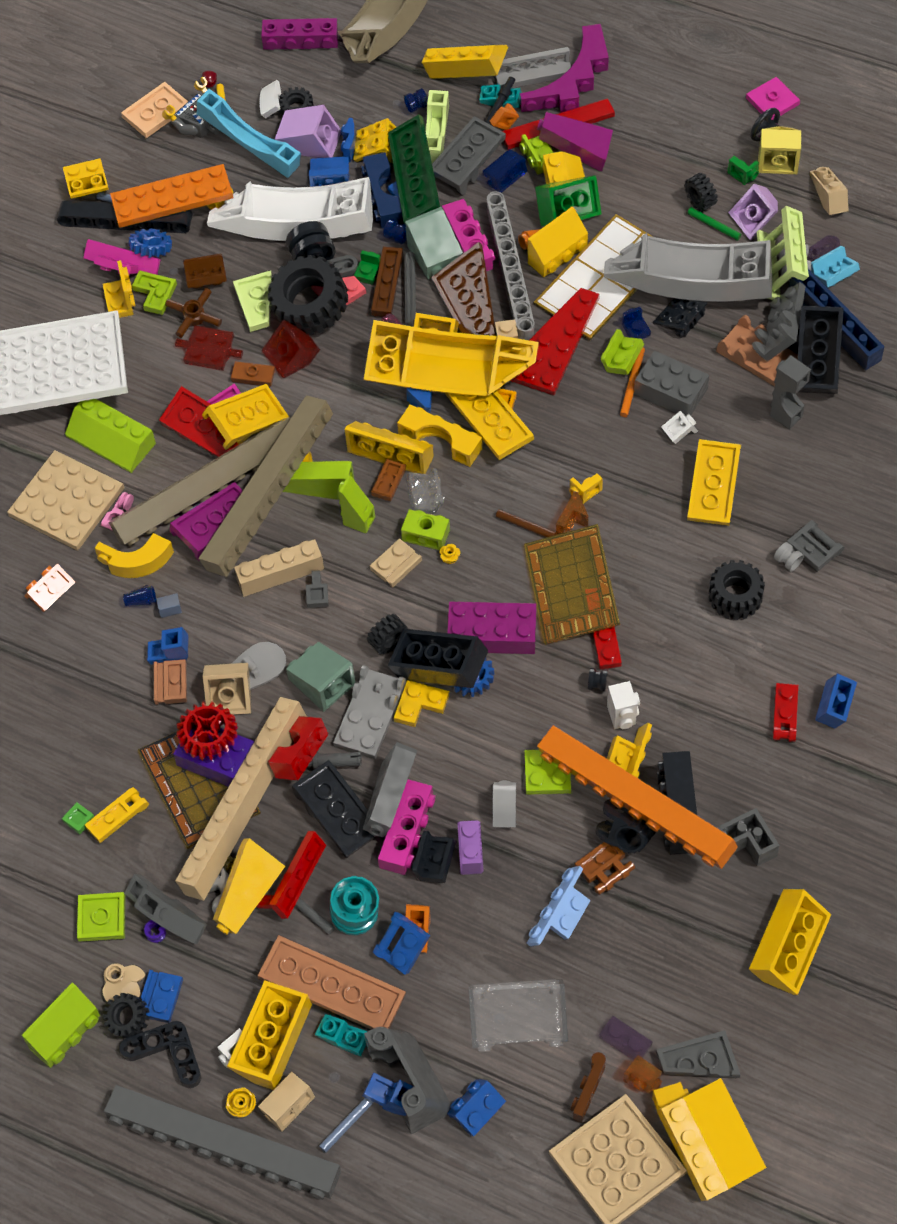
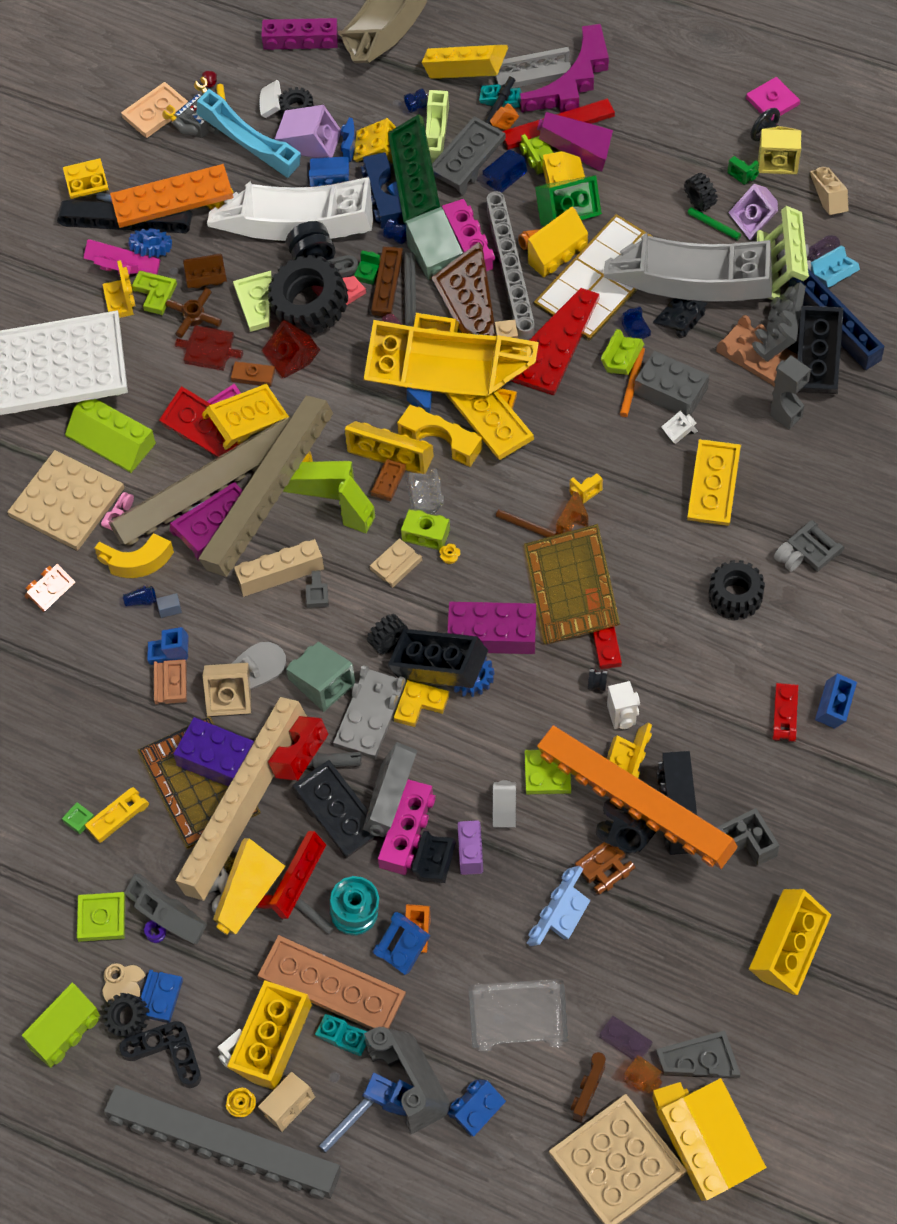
(208, 719): red gear -> none

